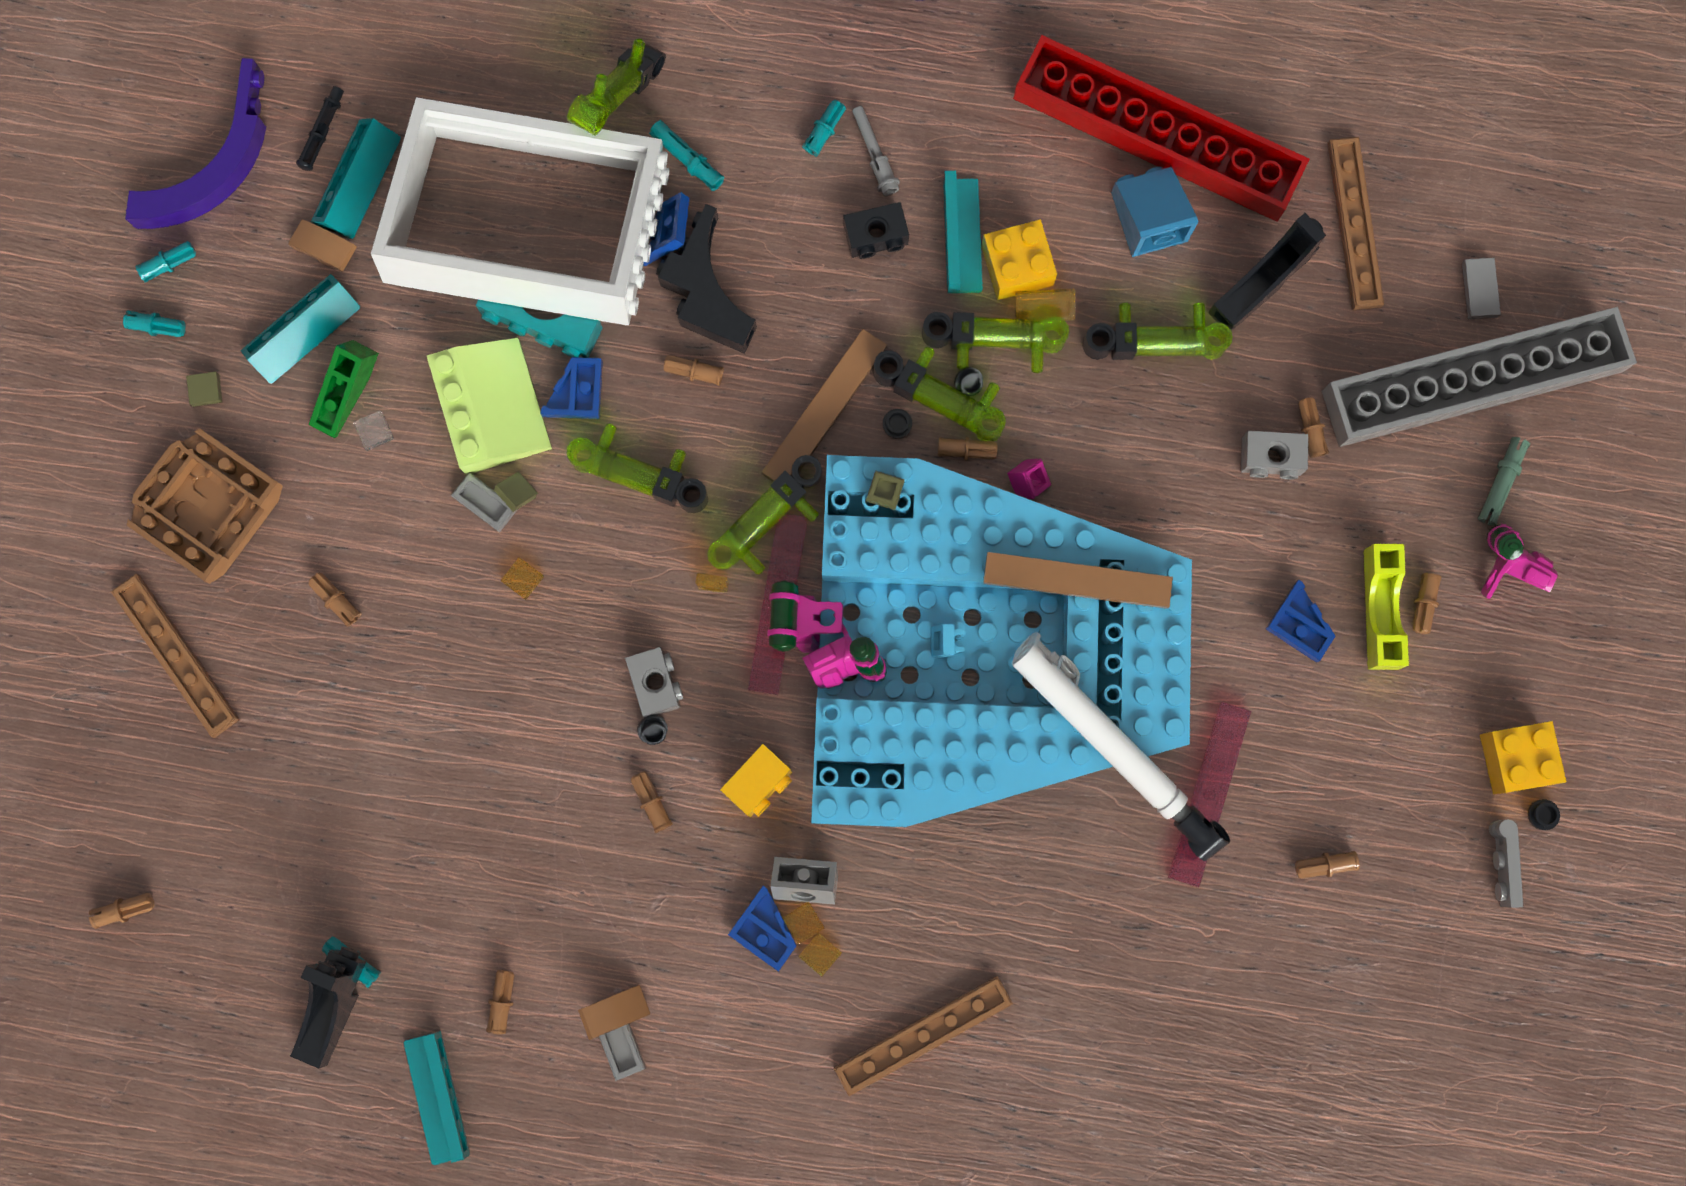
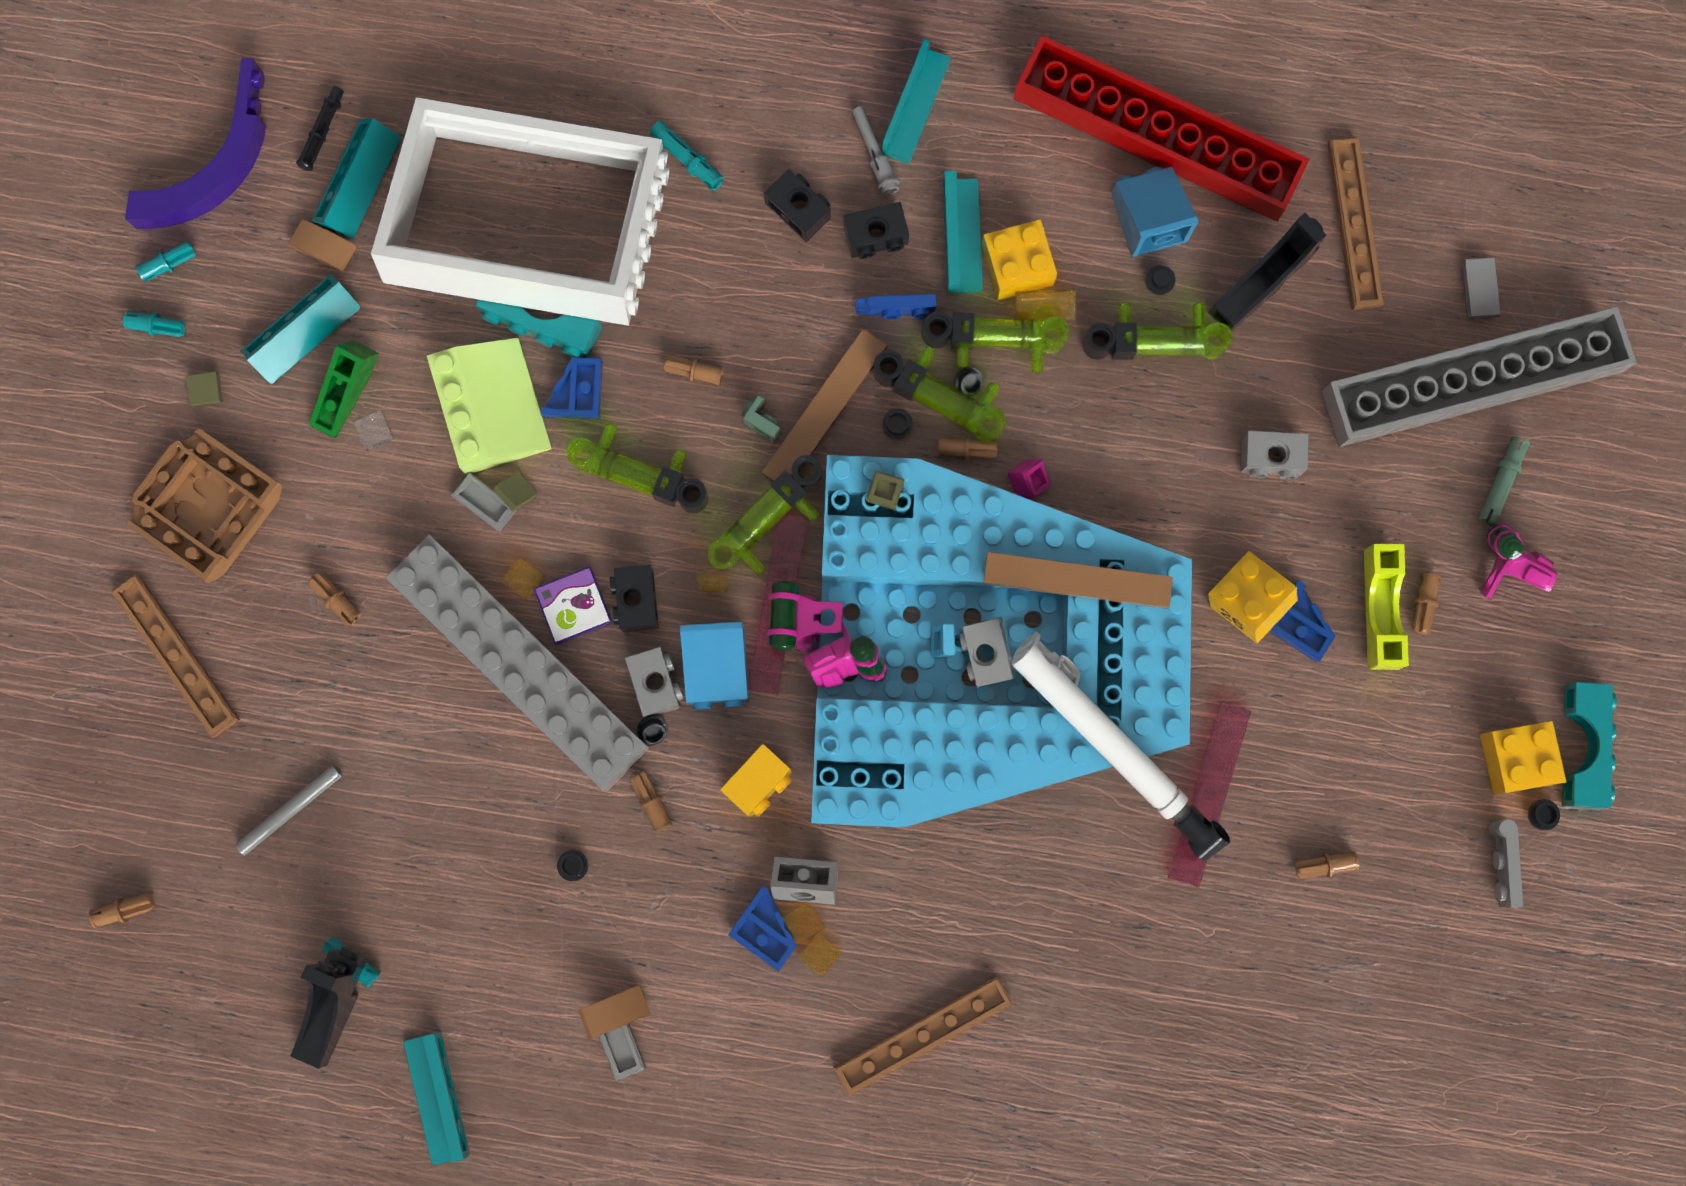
(288, 810): none -> light grey piece
(500, 1002): medium nougat axle -> none
(517, 663): none -> light grey brick
(572, 865): none -> black plate
(573, 605): none -> tile
(630, 76): clear neon green piece -> none
(643, 615): none -> black brick
(670, 227): blue wing -> none
(706, 307): black arch -> none
(715, 664): none -> dark azure slope
(762, 425): none -> sand green bracket
(804, 220): none -> black brick
(824, 128): teal axle -> none
(897, 305): none -> blue hinge
(915, 104): none -> teal panel
(991, 633): none -> light grey brick
(1160, 280): none -> black plate
(1253, 597): none -> yellow brick
(1316, 441): medium nougat axle -> none
(1592, 708): none -> teal arch

